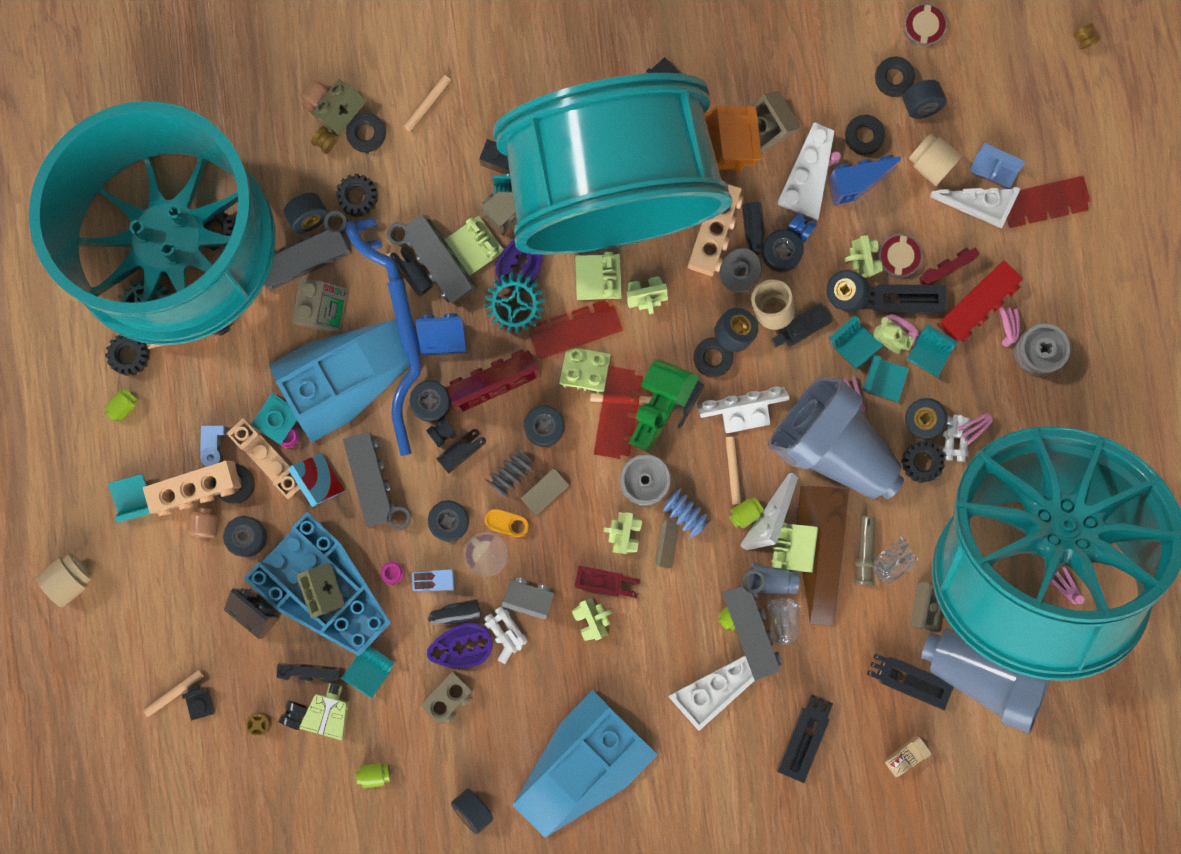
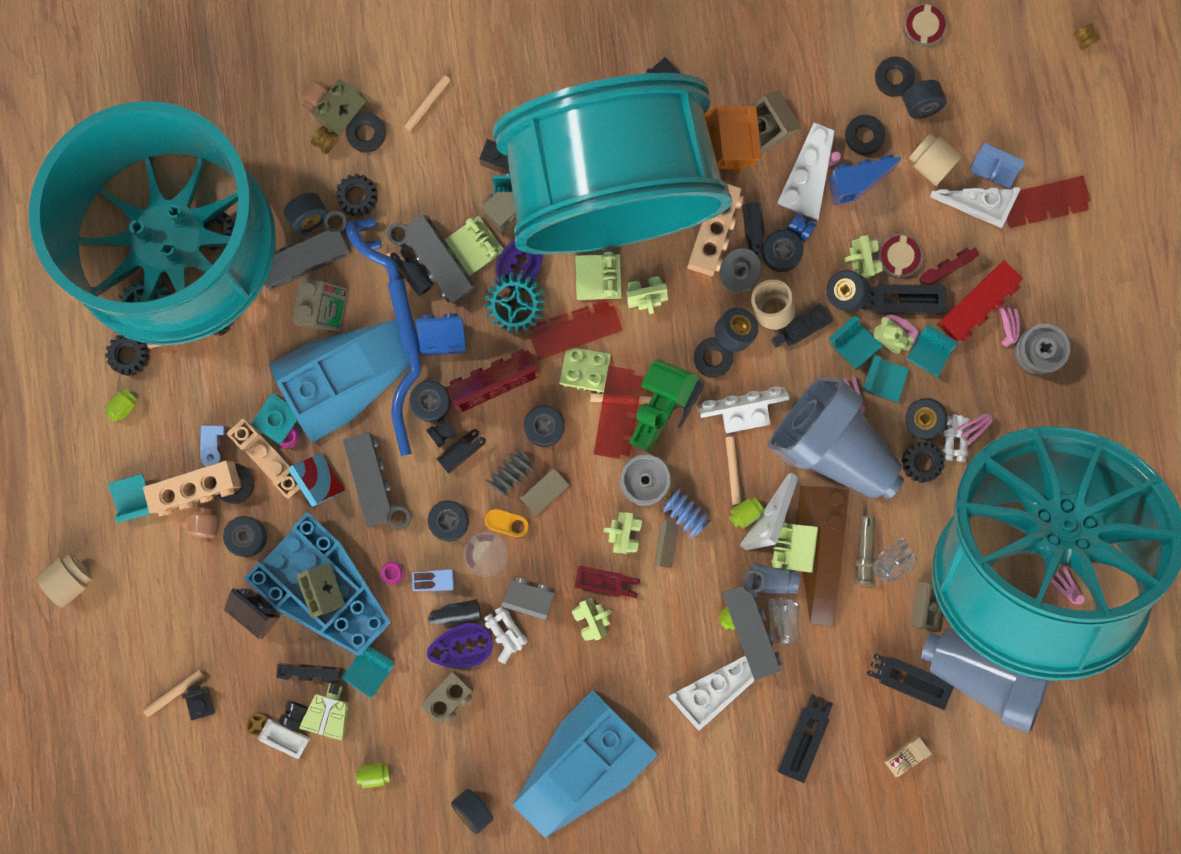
(283, 738): none -> white tile

